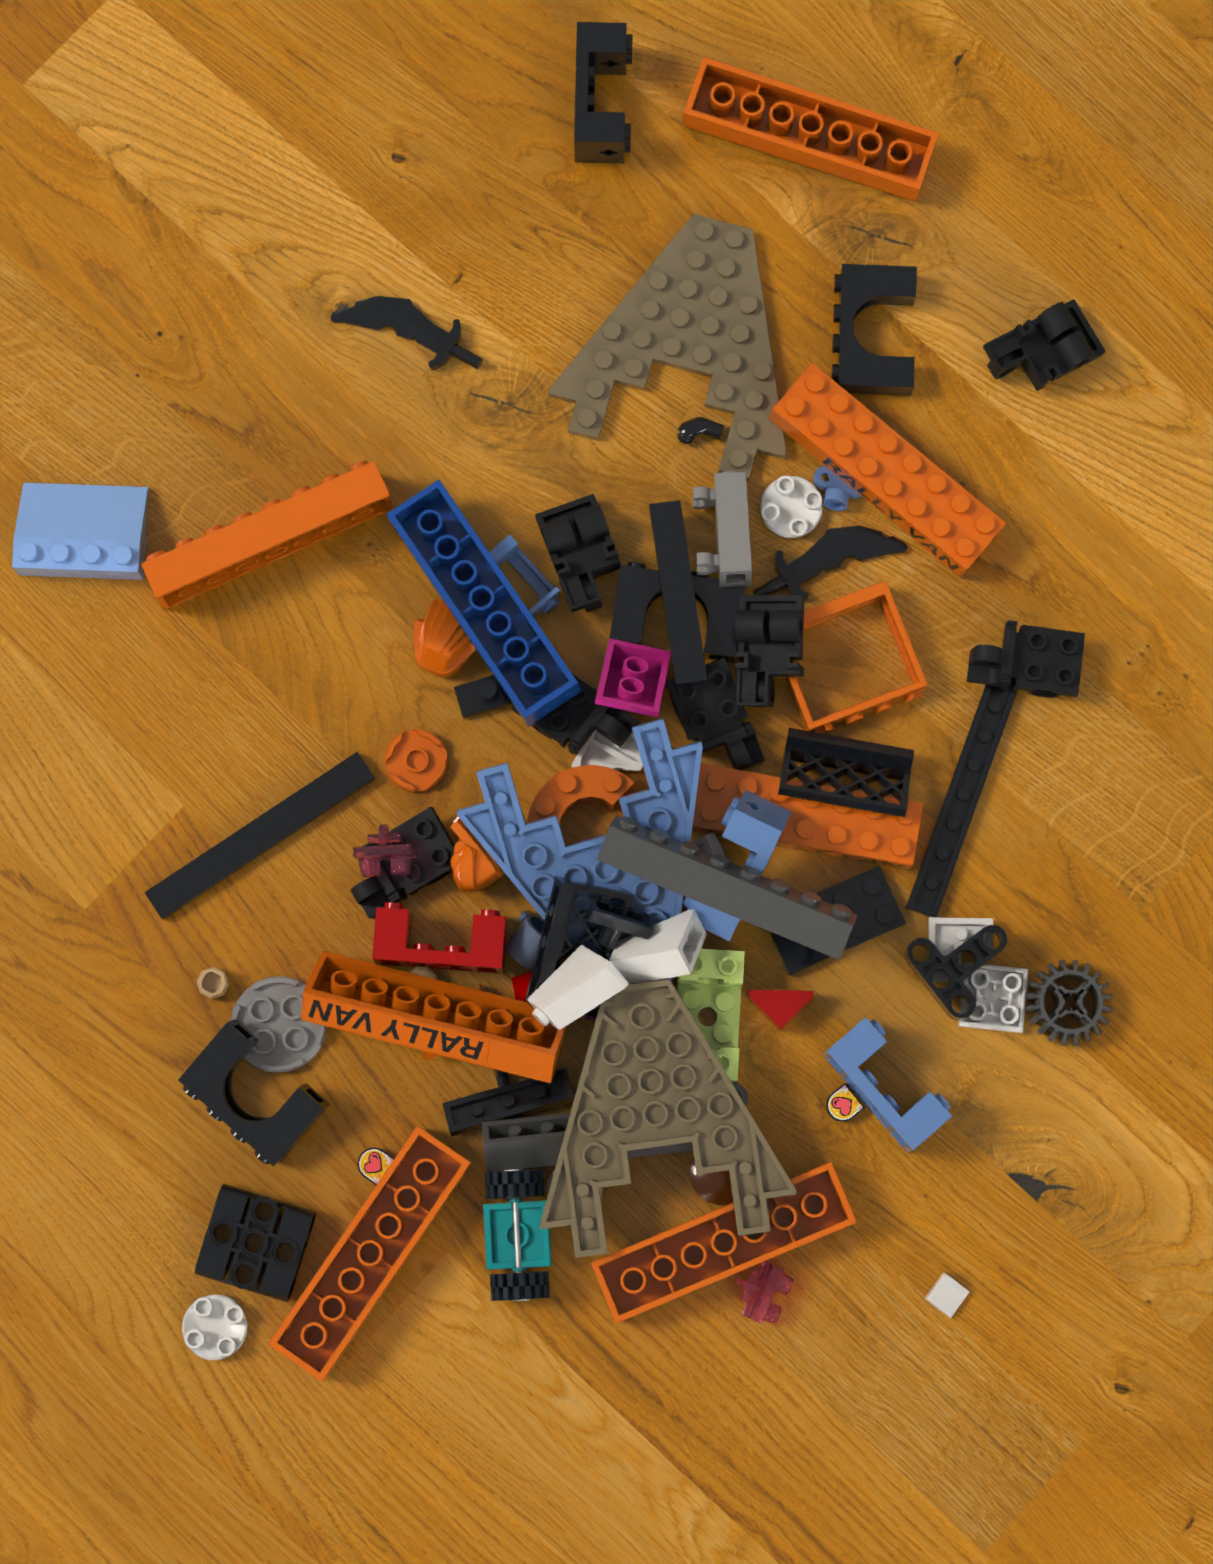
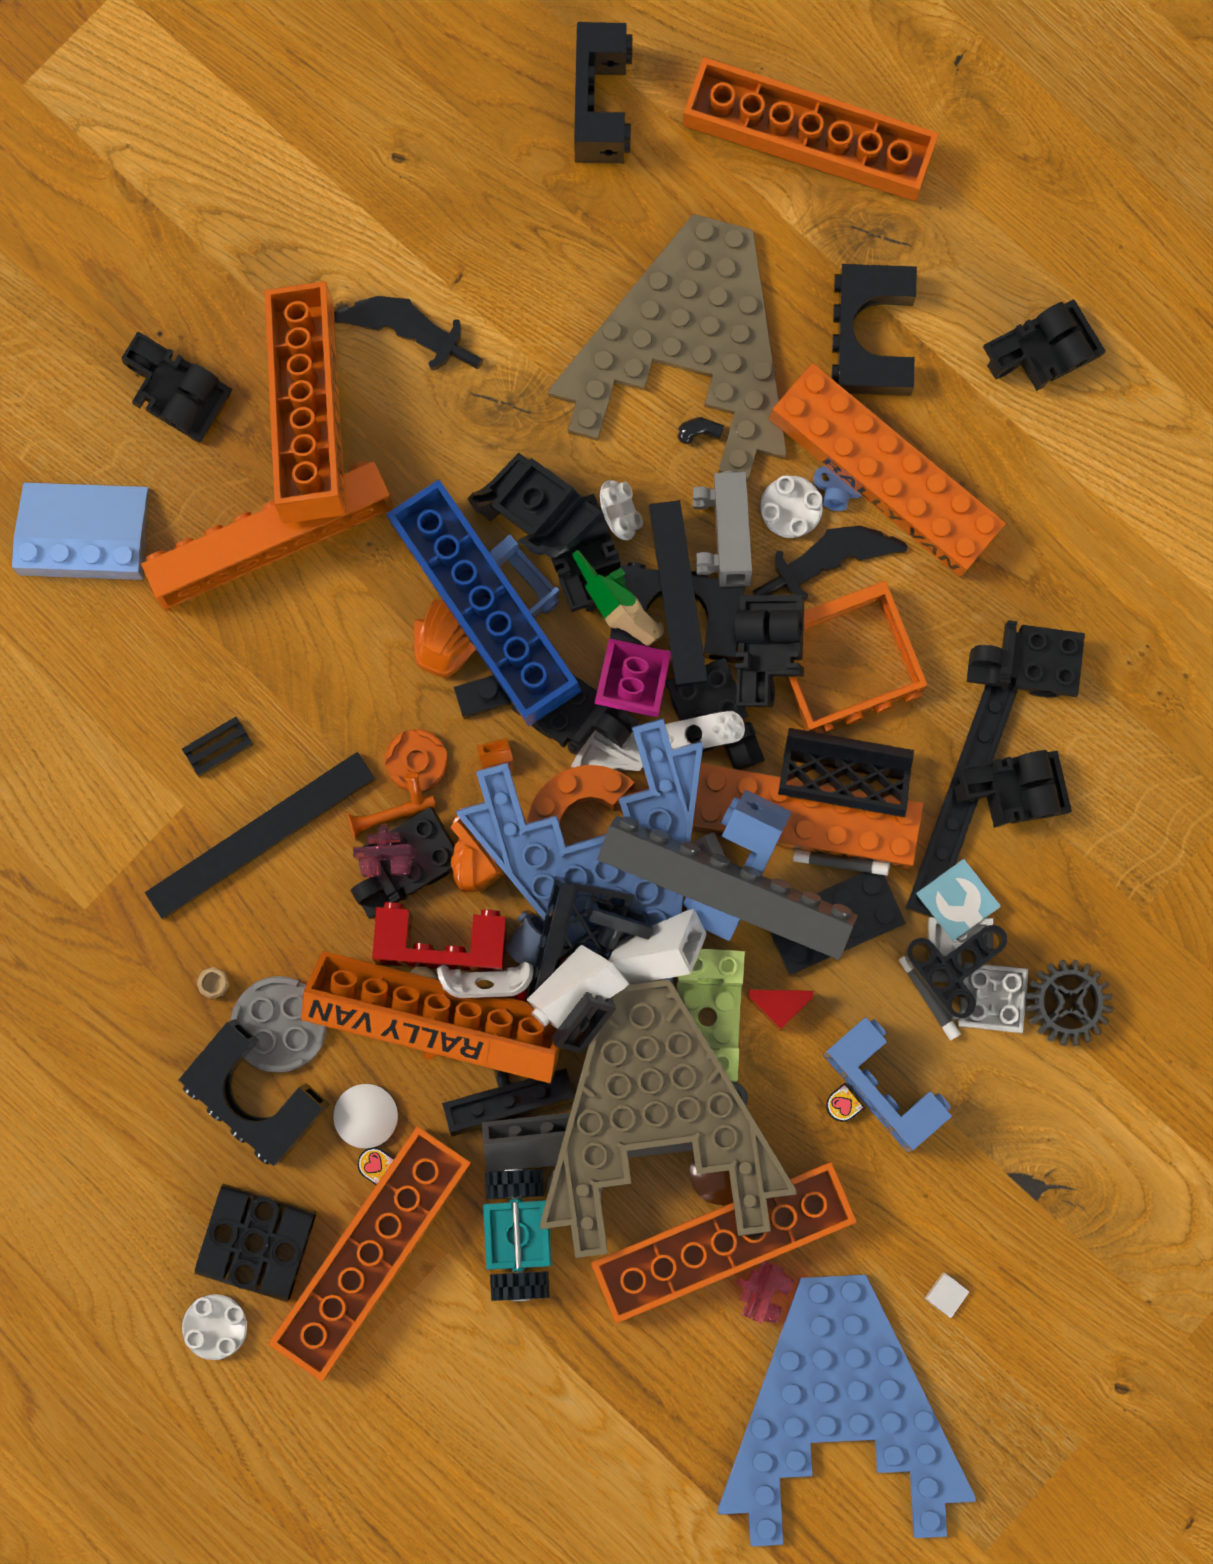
(176, 390): none -> black plate
(245, 744): none -> black tile
(304, 403): none -> orange brick
(365, 1116): none -> white dish
(415, 806): none -> orange piece
(495, 753): none -> orange tile
(505, 982): none -> white piece
(538, 505): none -> black piece
(579, 1022): none -> black tile
(618, 603): none -> animal
(619, 509): none -> white dish
(716, 729): none -> white piece
(836, 1381): none -> medium blue wing
(841, 862): none -> dark grey bar
(944, 1020): none -> dark grey bar
(958, 900): none -> medium azure sticker
(1017, 787): none -> black plate

